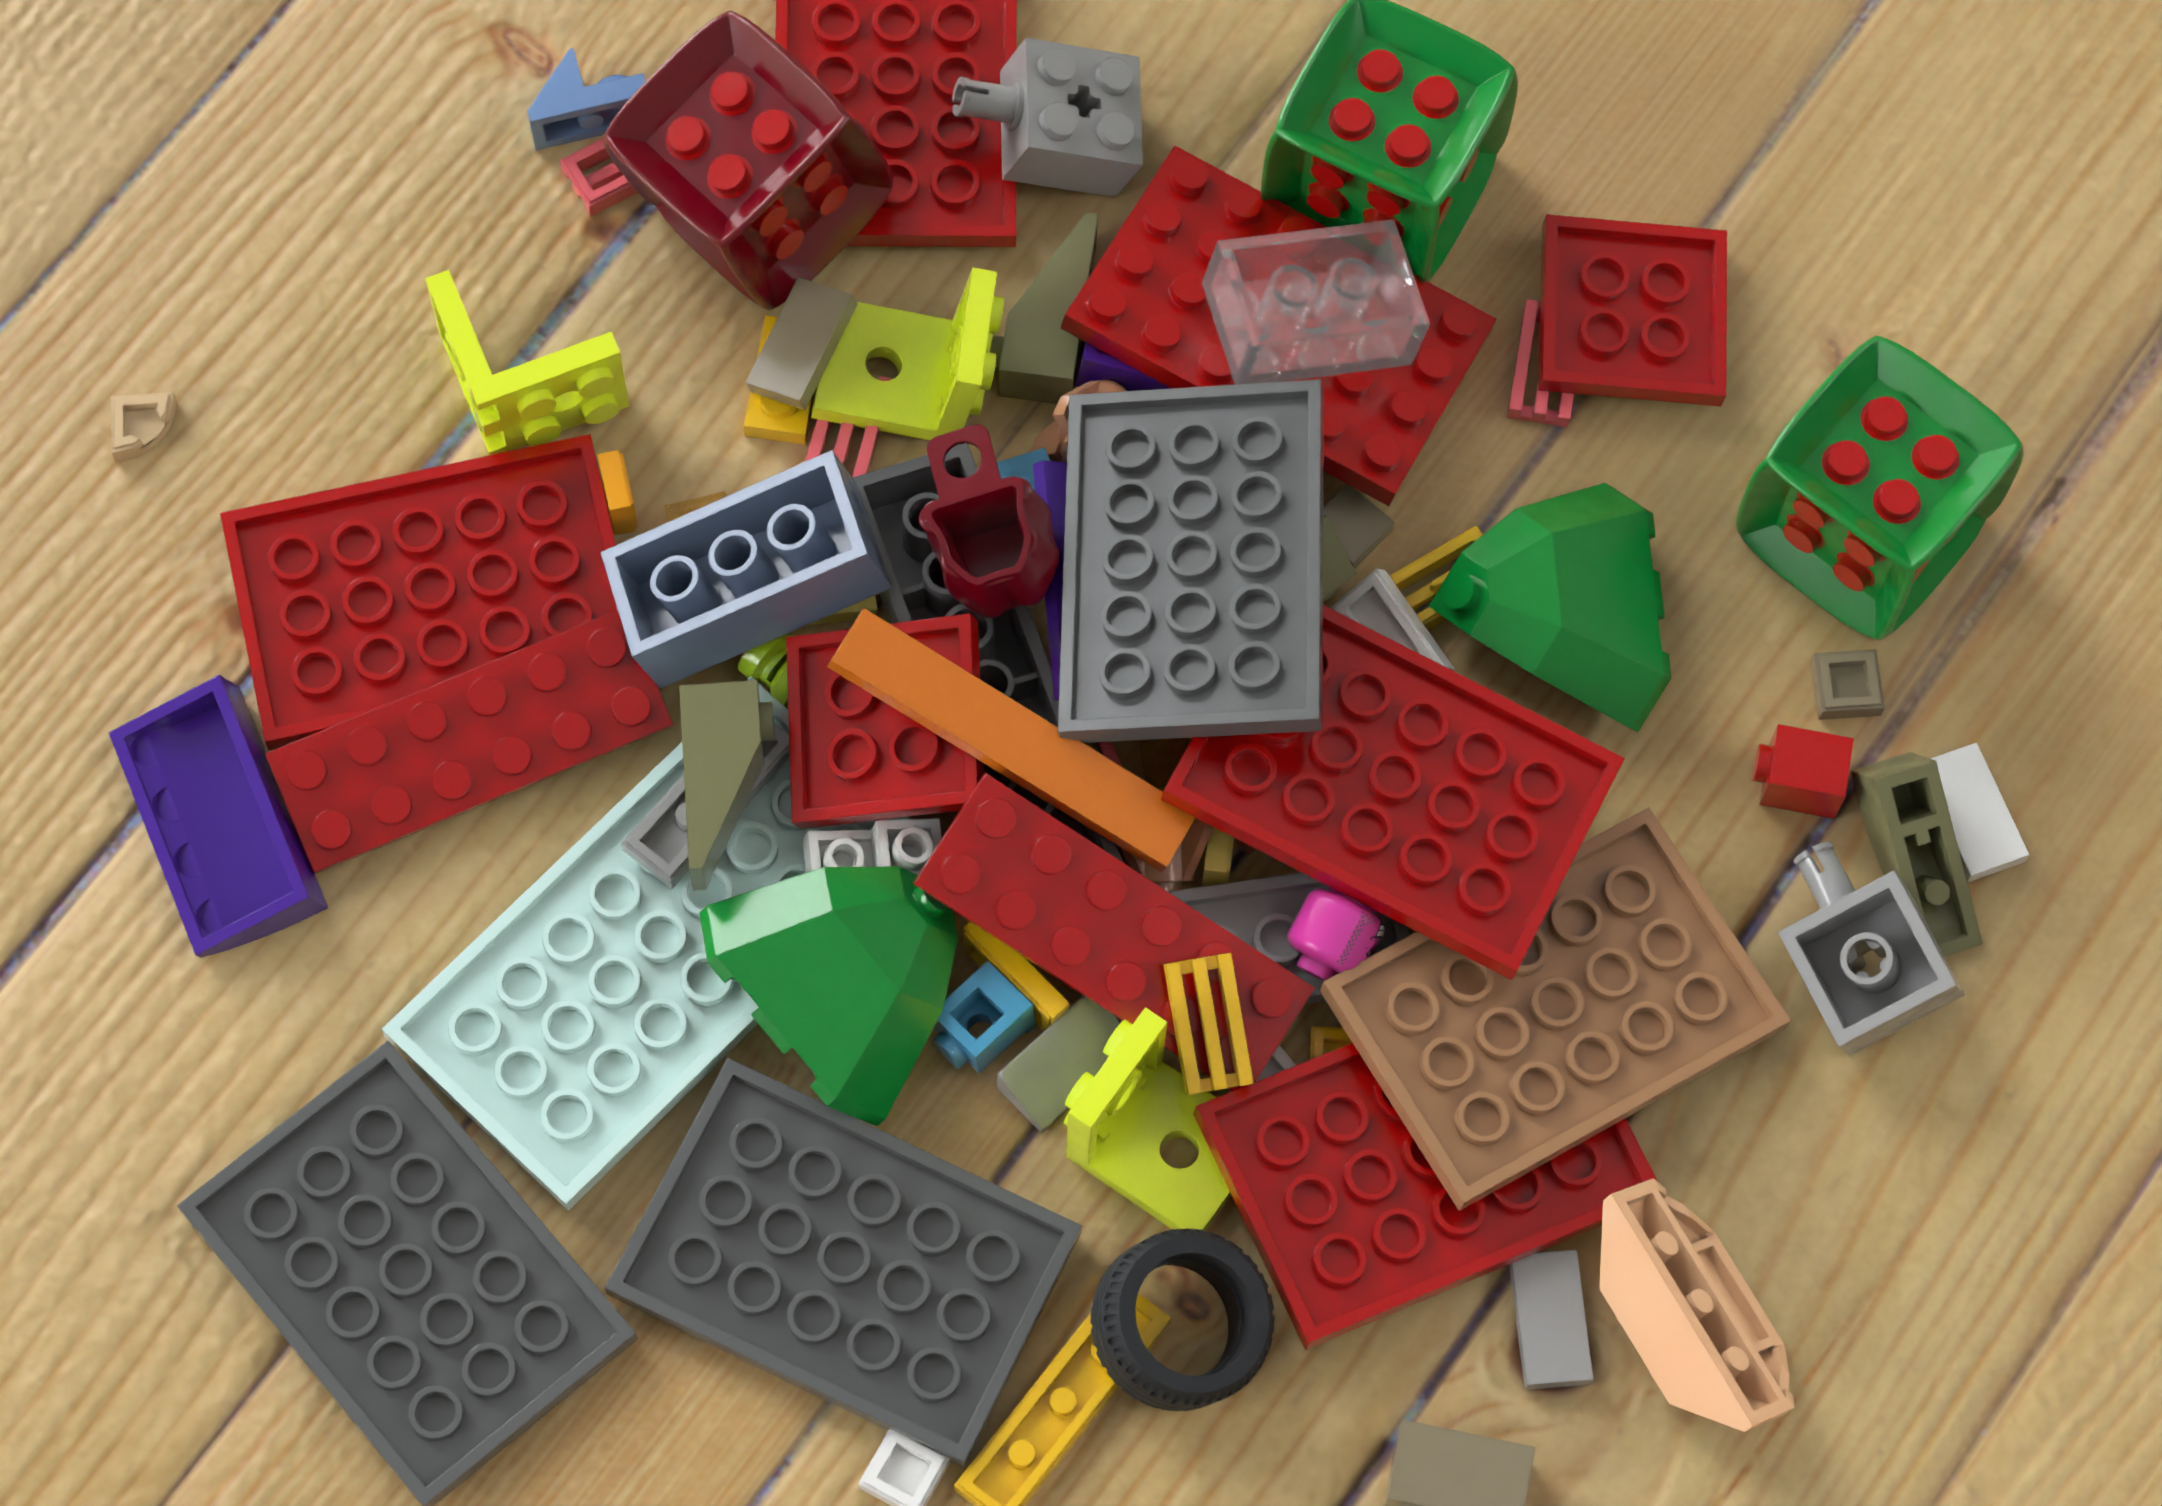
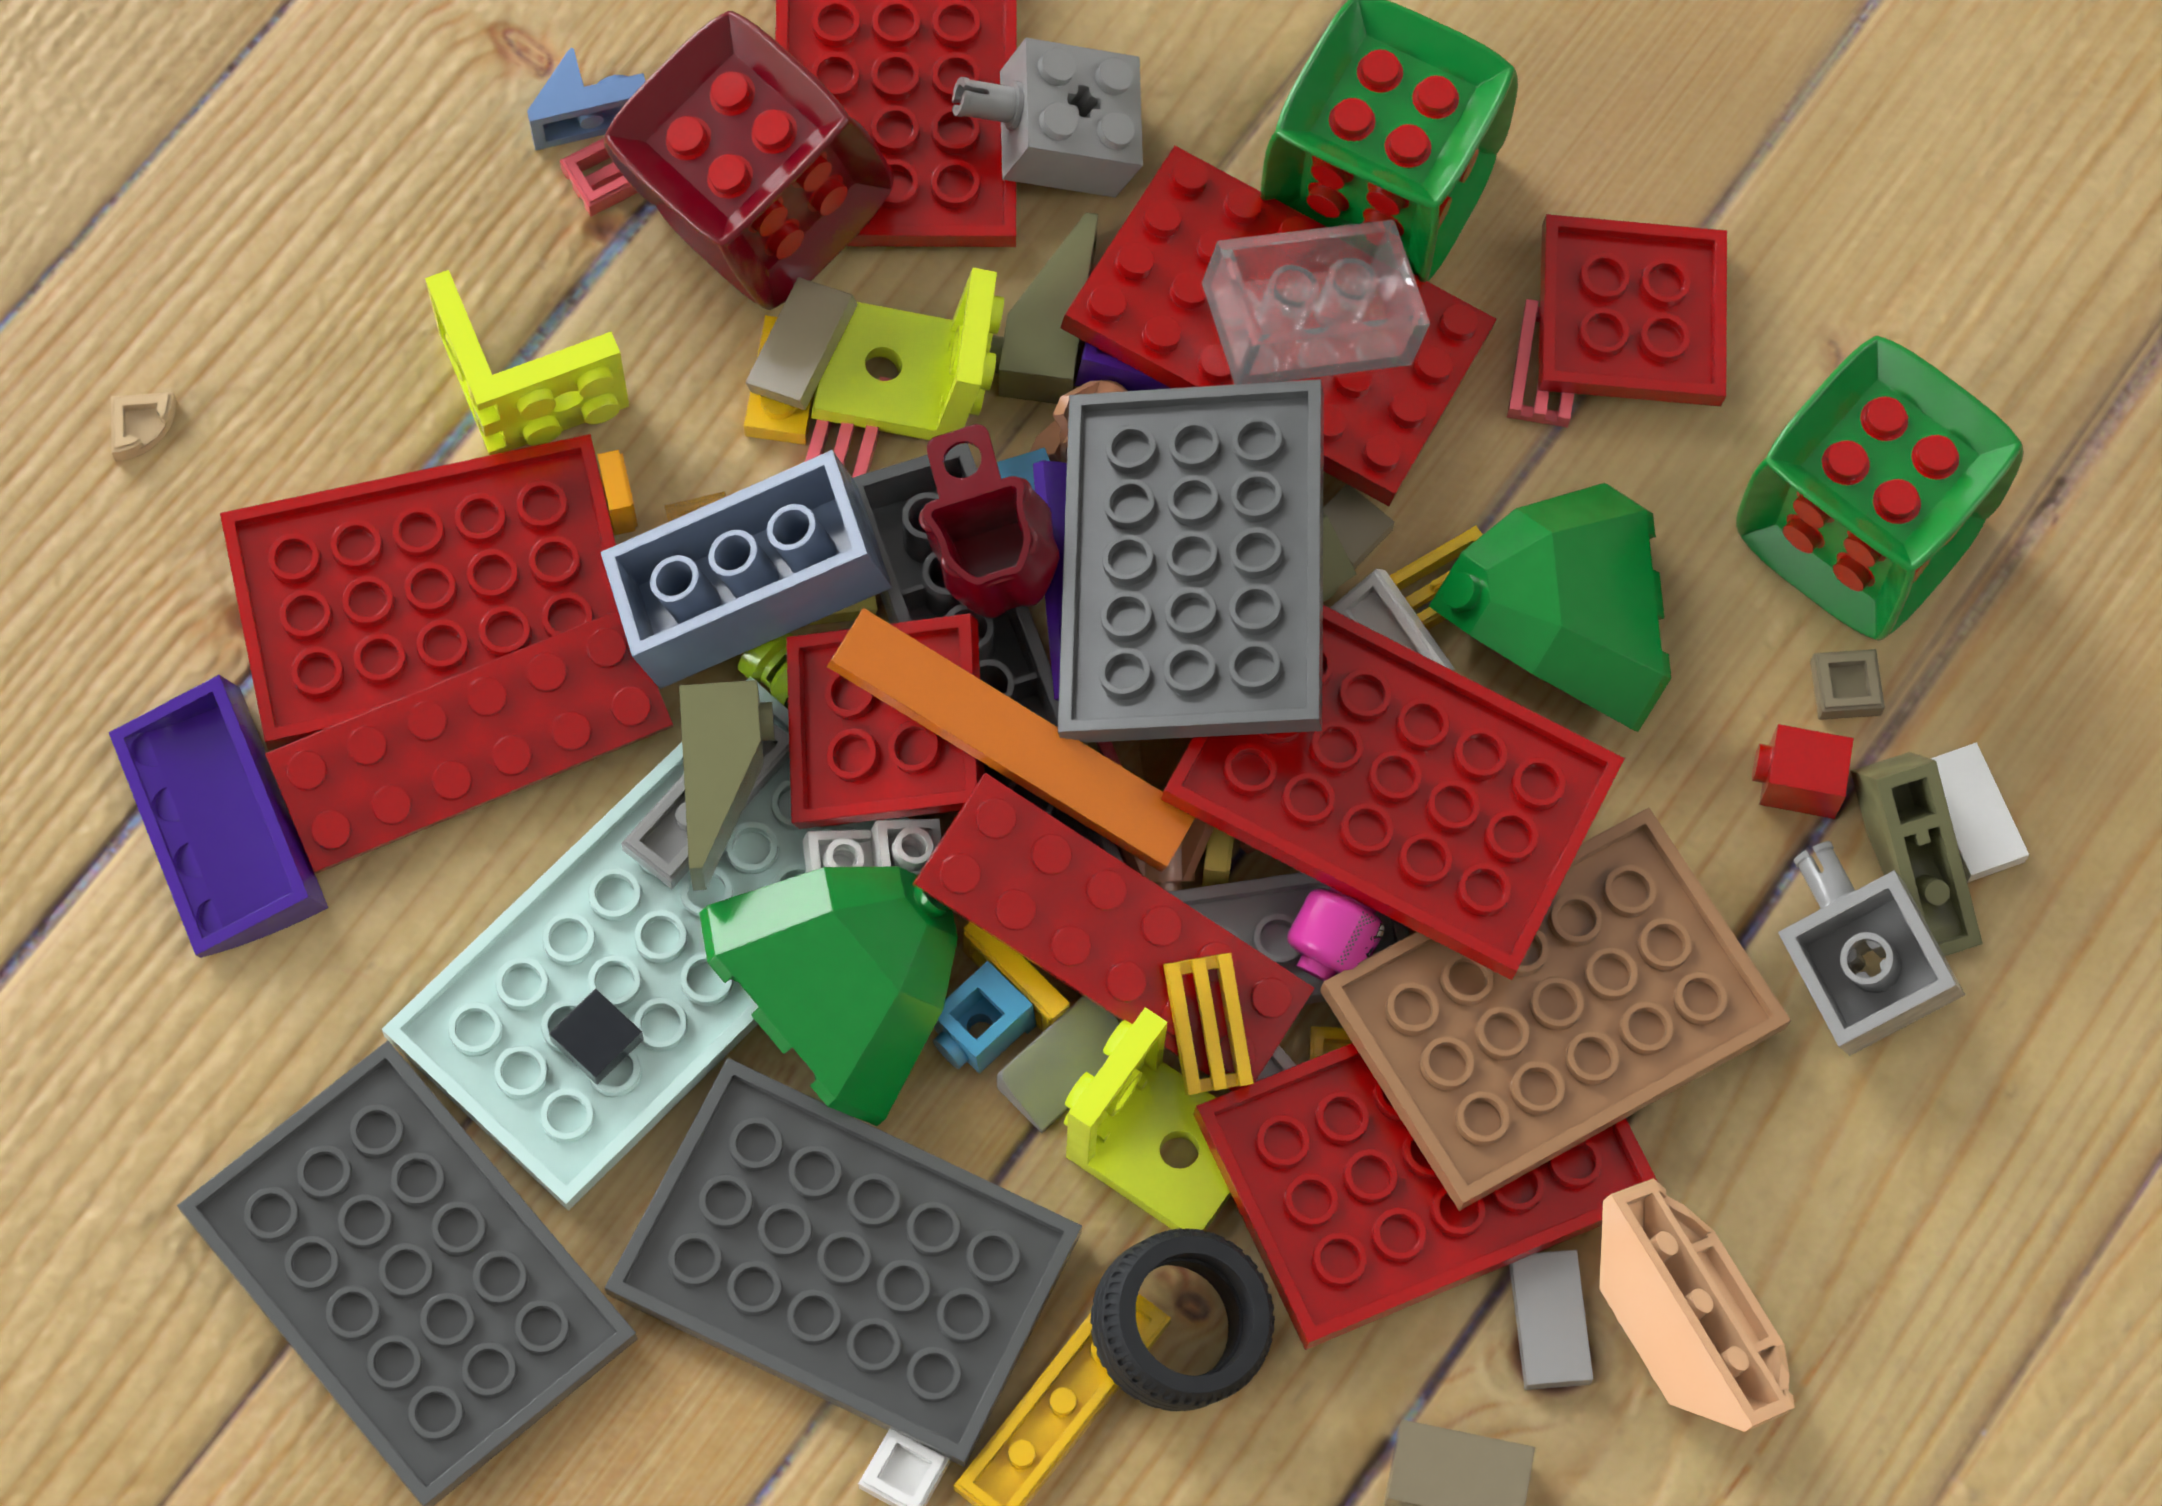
(596, 1036): none -> black tile

